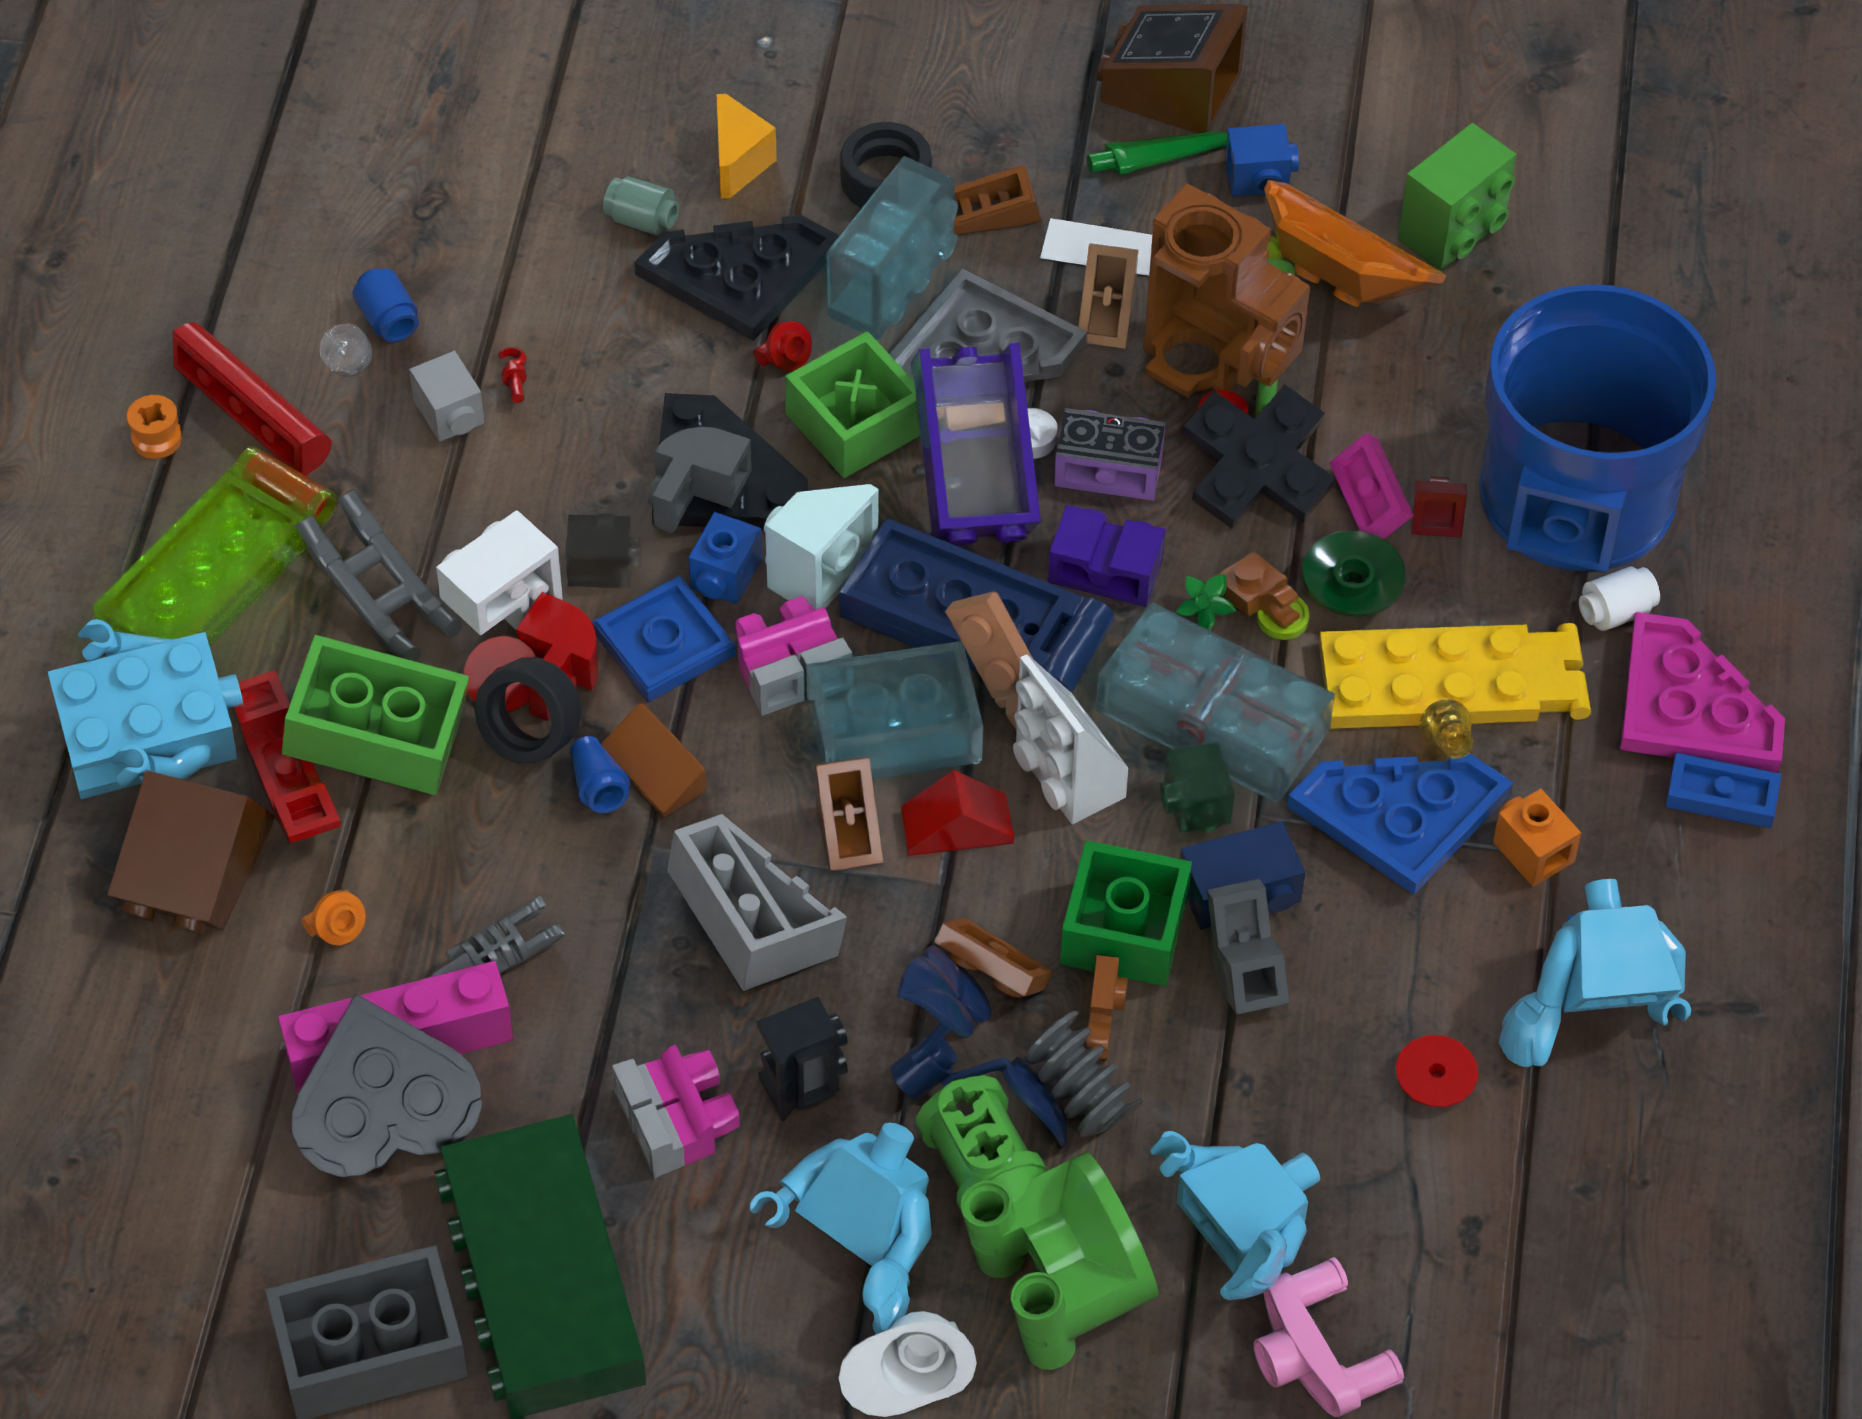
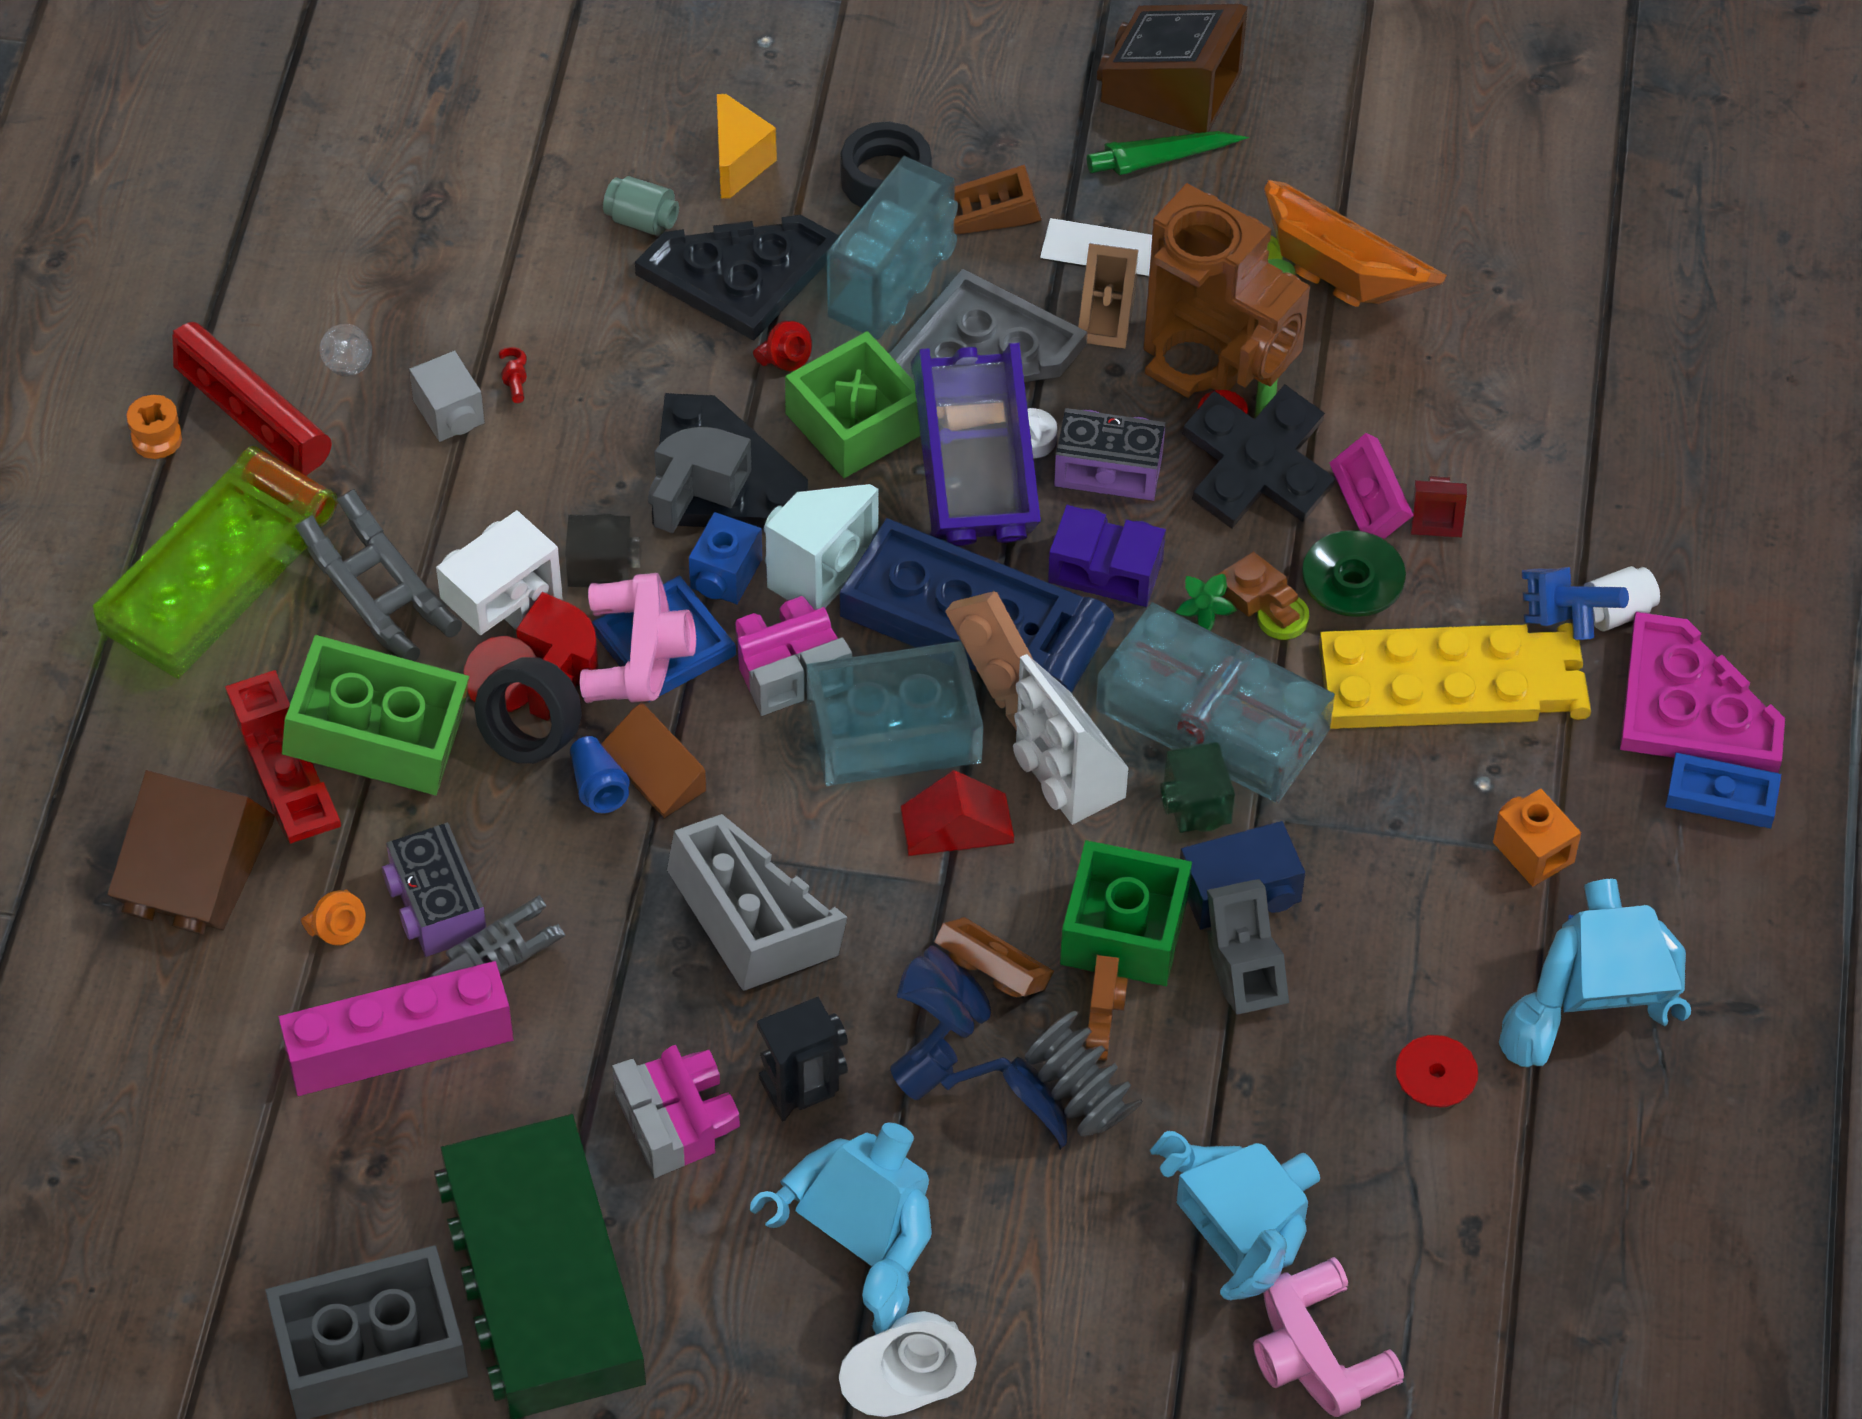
(143, 709): medium azure torso -> none
(382, 1091): black plate -> none
(386, 304): blue brick -> none
(435, 889): none -> brick
(655, 639): none -> bright pink connector
(847, 813): dark orange slope -> none
(1062, 1216): bright green piece -> none
(1257, 156): blue brick -> none
(1401, 811): blue plate -> none
(1447, 728): clear yellow cone -> none
(1457, 196): bright green brick -> none
(1555, 600): none -> blue arm
(1605, 362): blue cylinder -> none

